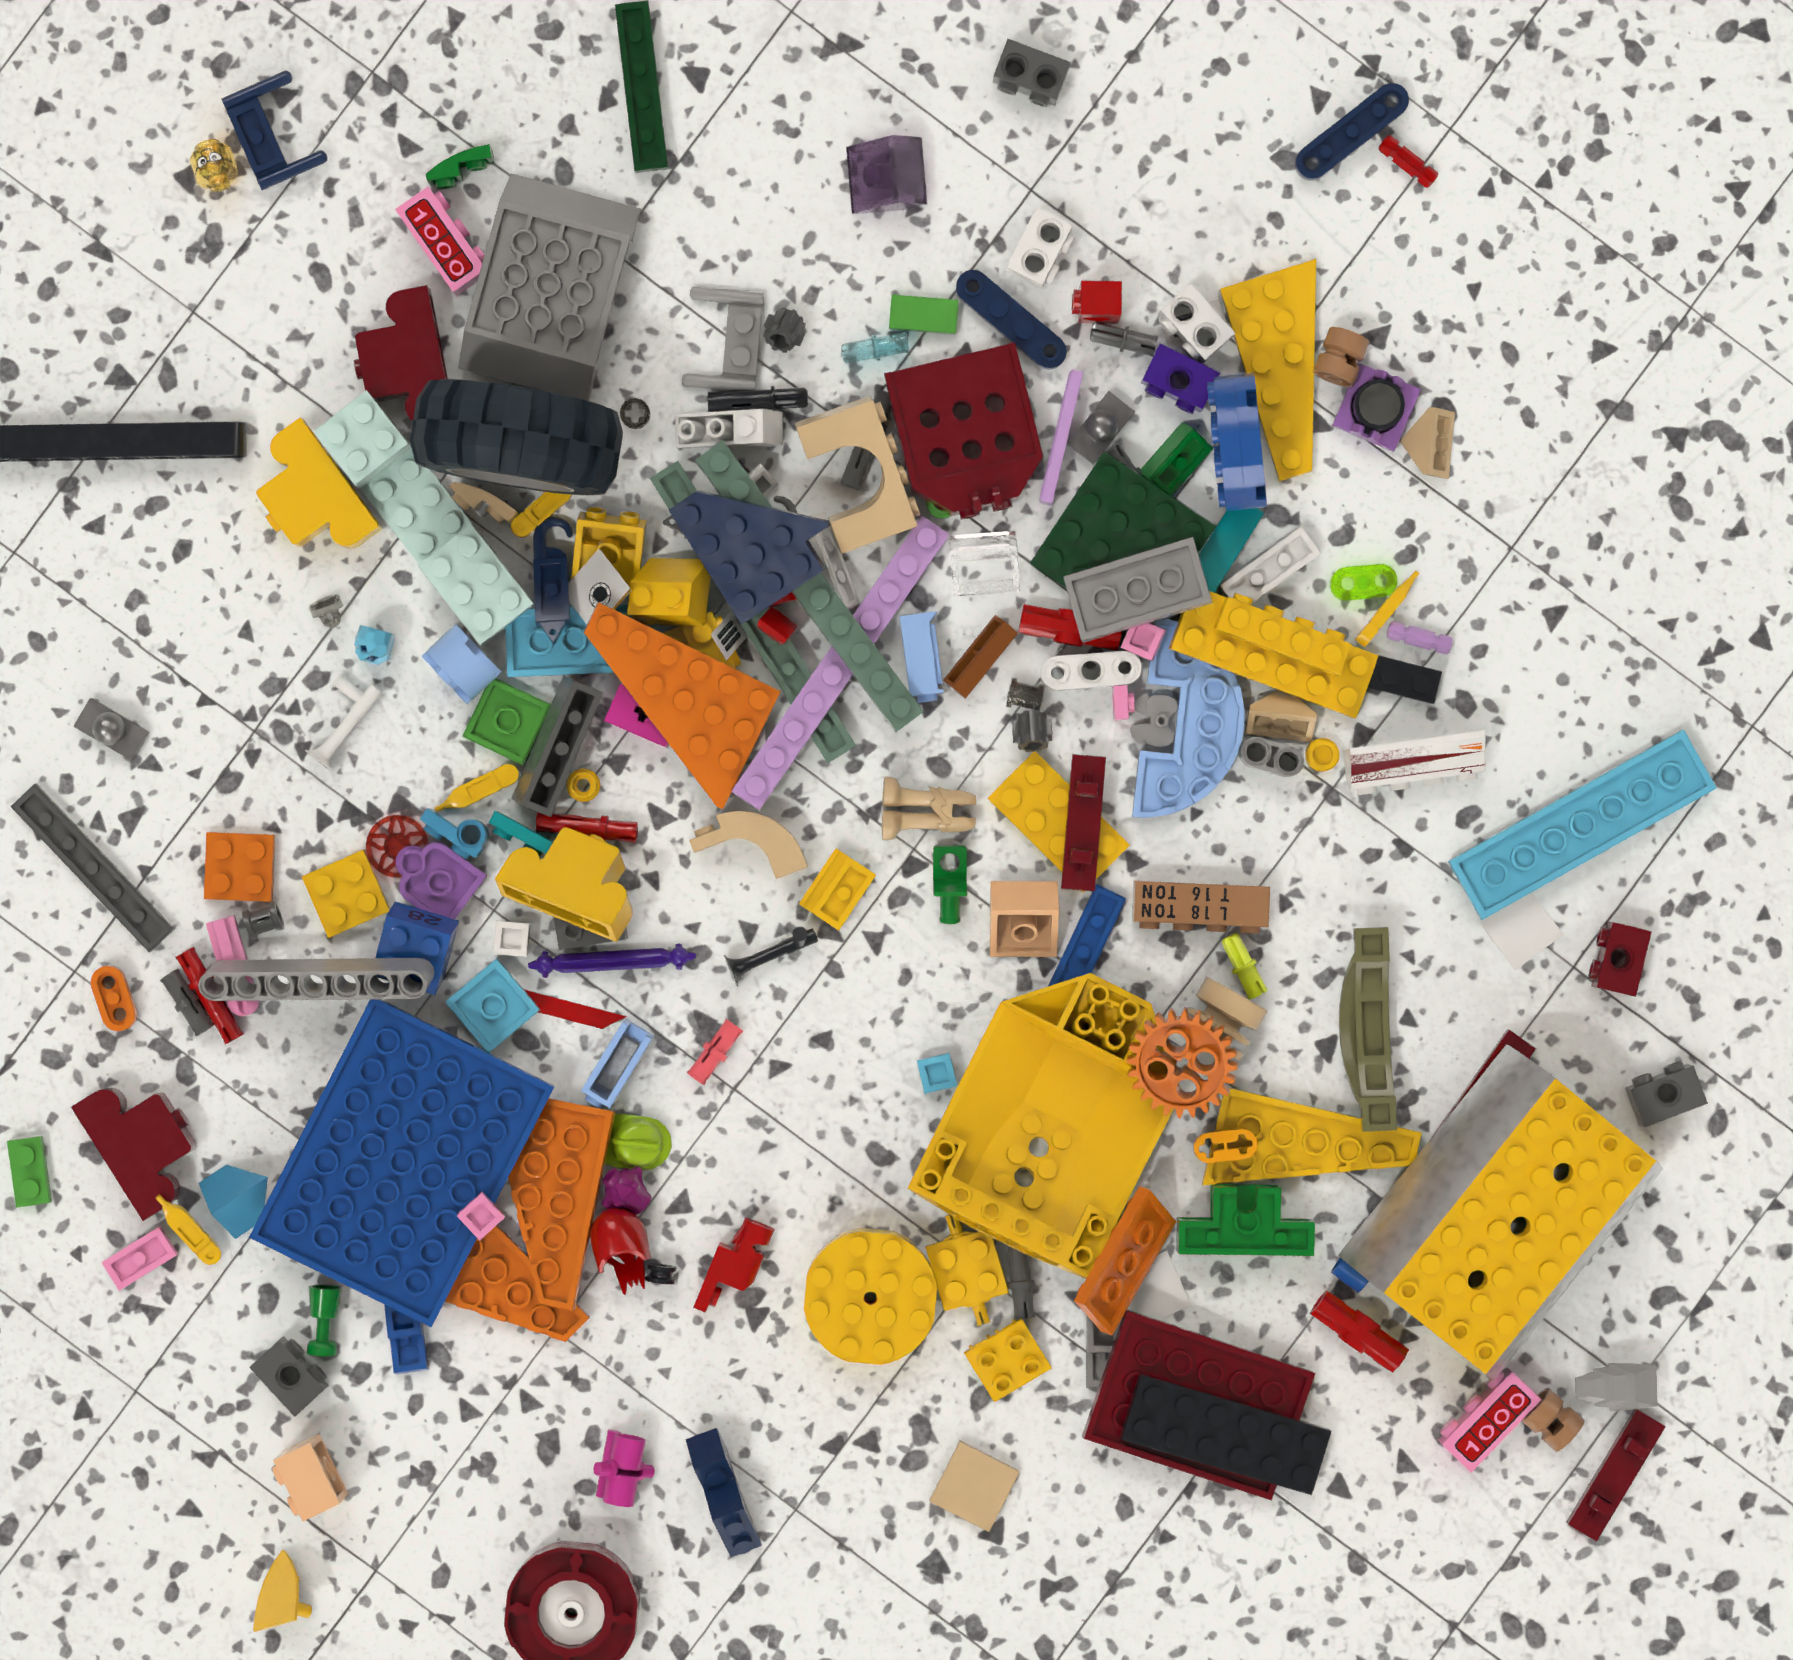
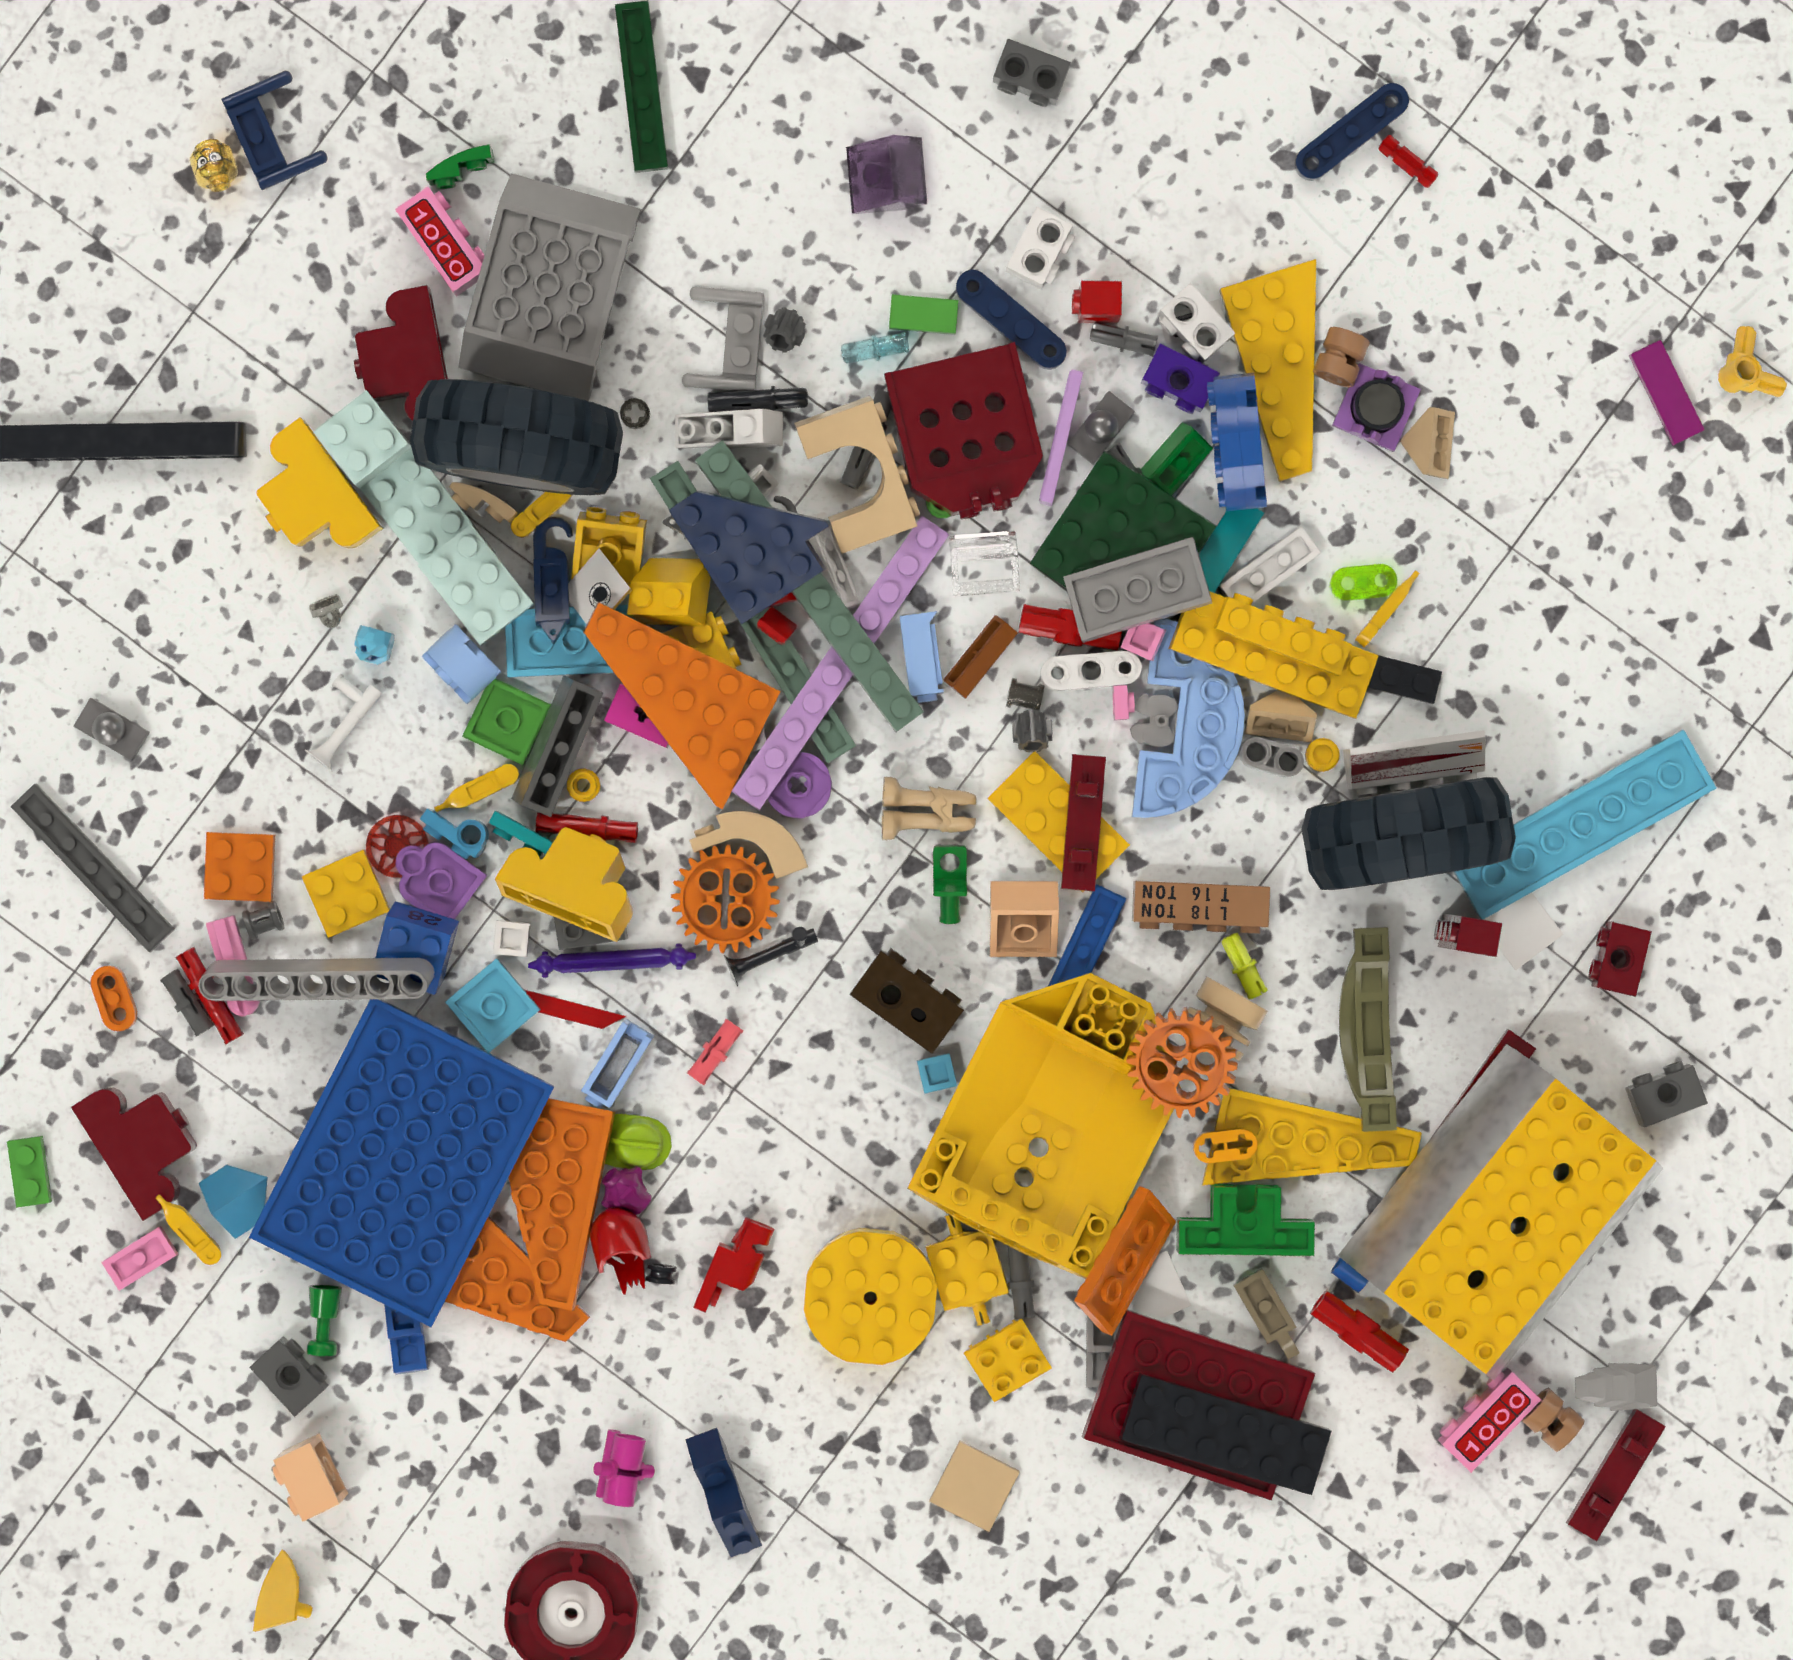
(480, 1215): bright pink plate -> none
(694, 896): none -> orange gear
(728, 635): white sticker -> none
(817, 784): none -> medium lavender plate
(837, 889): yellow plate -> none
(922, 1009): none -> dark brown piece
(1267, 1311): none -> dark tan plate
(1408, 834): none -> black wheel
(1419, 637): lavender axle -> none
(1468, 934): none -> dark red arch
(1666, 392): none -> magenta tile
(1751, 371): none -> yellow axle

